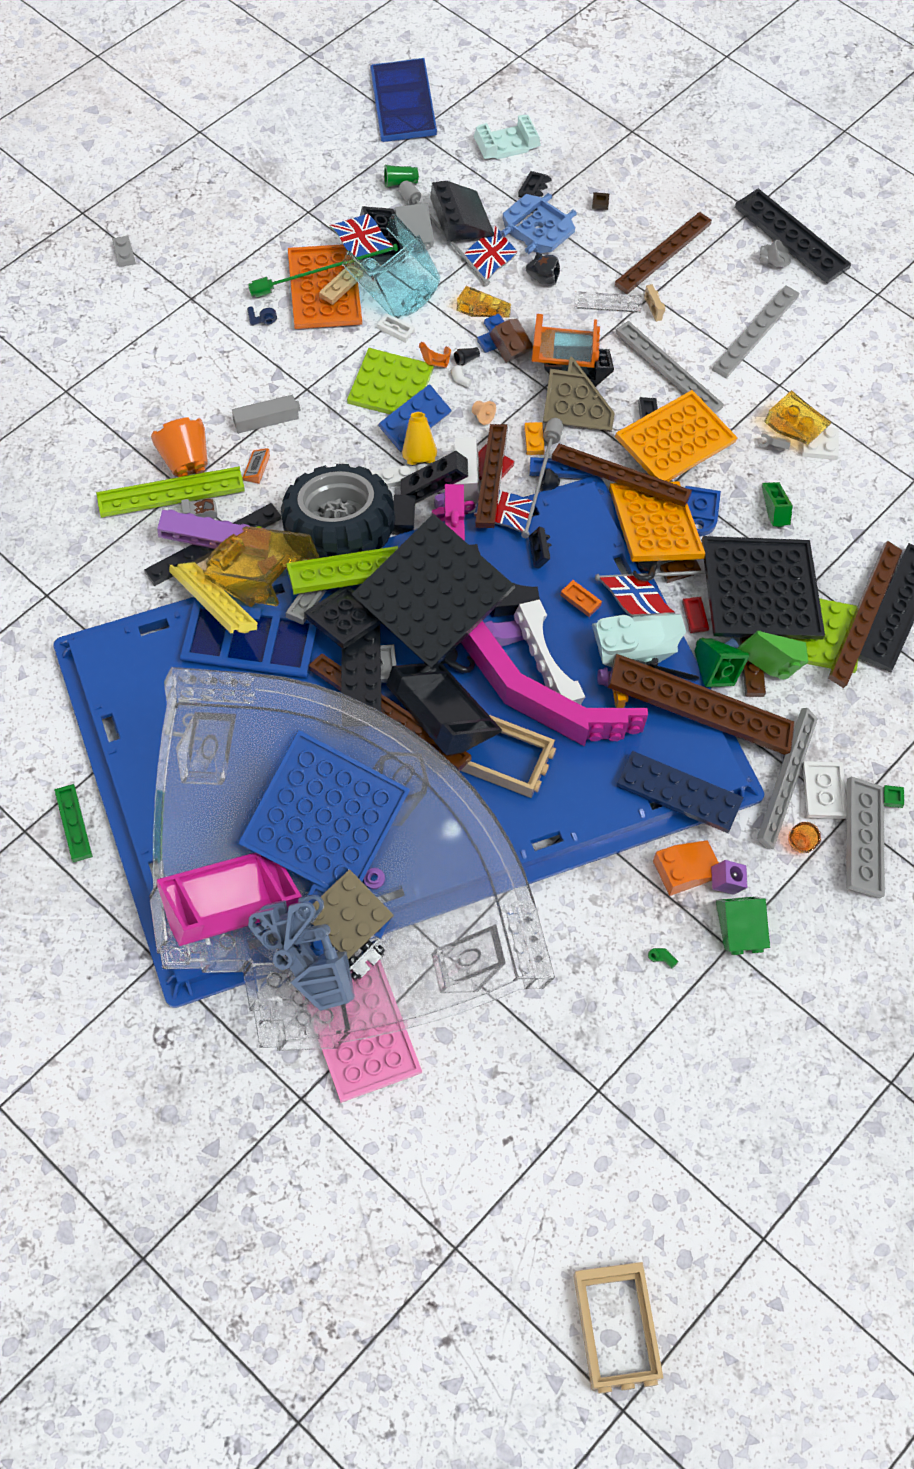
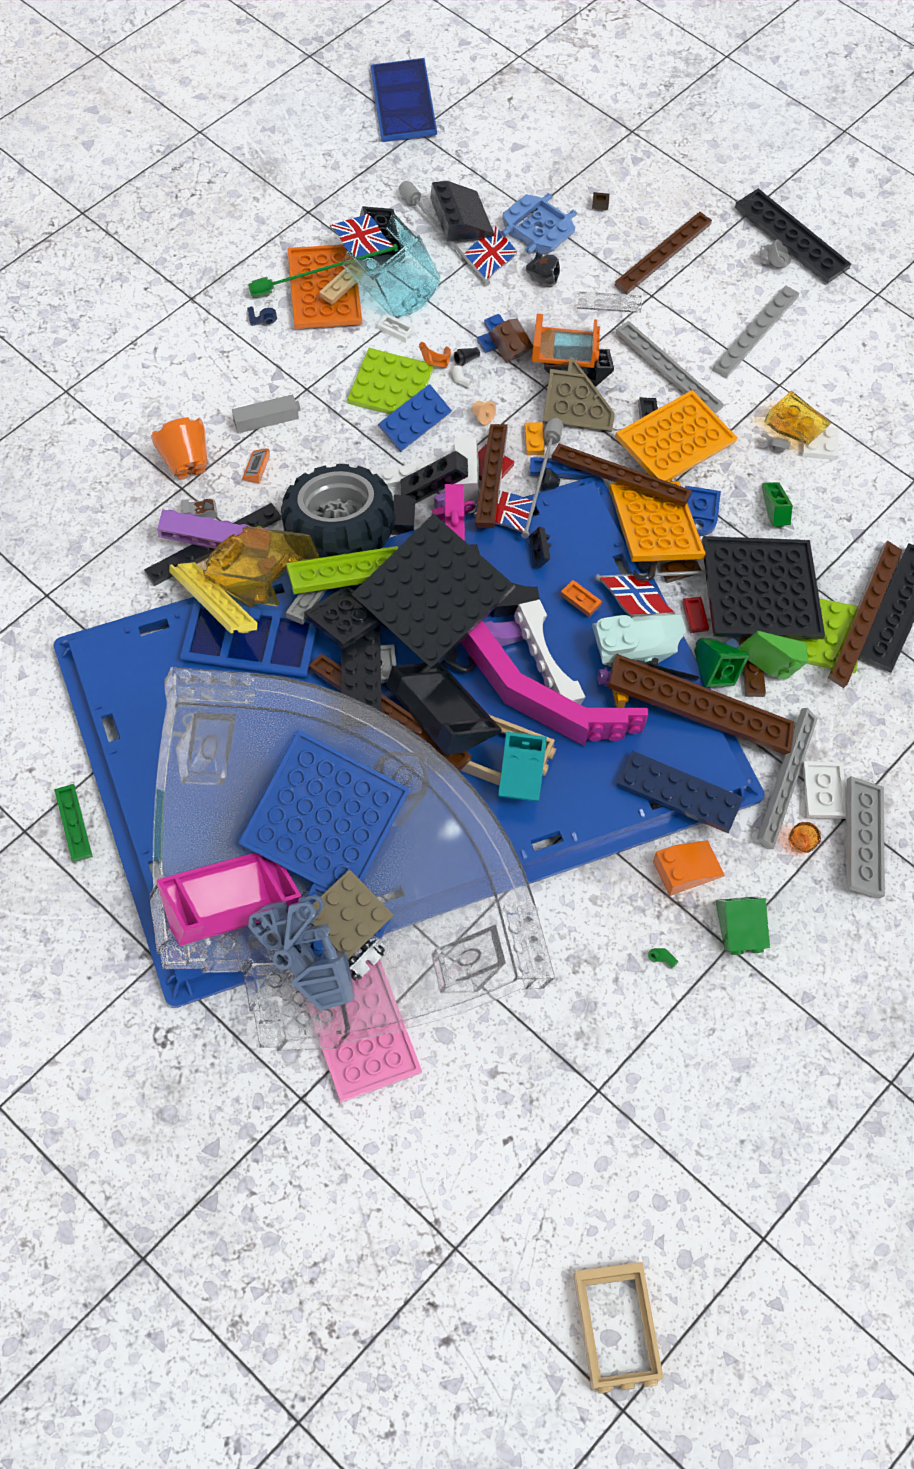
(123, 251): light grey plate -> none
(170, 491): lime plate -> none
(374, 884): medium lavender plate -> none
(397, 174): green plant -> none
(418, 220): light grey slope -> none
(419, 441): yellow cone -> none
(479, 304): clear yellow slope -> none
(507, 141): light aqua plate -> none
(522, 766): none -> teal slope
(534, 184): black plate -> none
(654, 302): tan plate -> none
(729, 877): medium lavender piece -> none
(893, 796): green plate -> none

